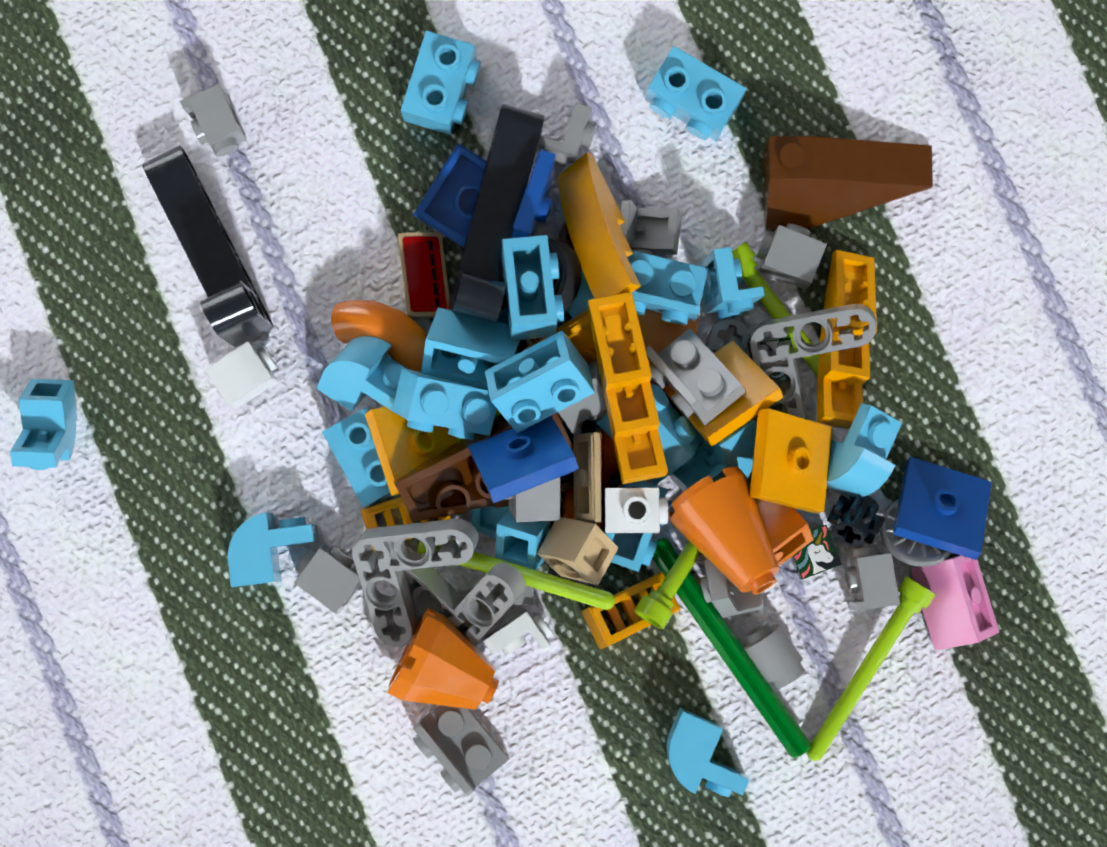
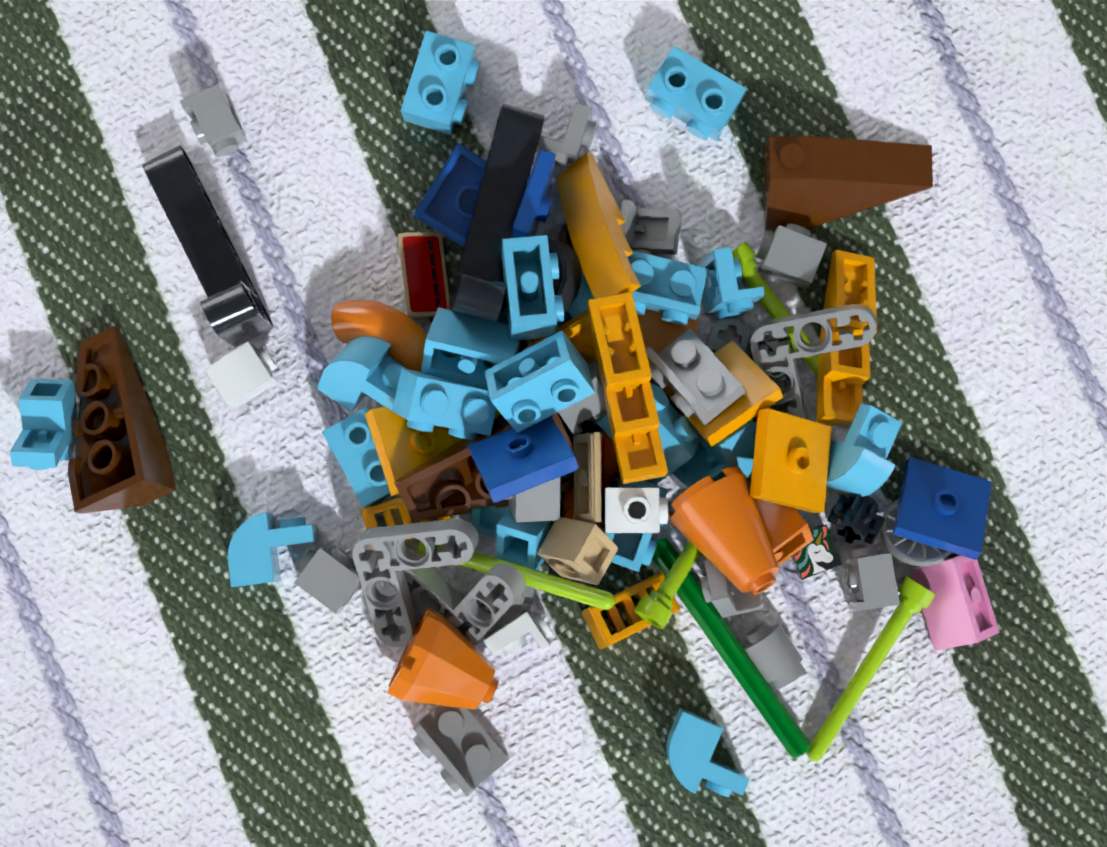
(118, 441): none -> reddish brown wedge

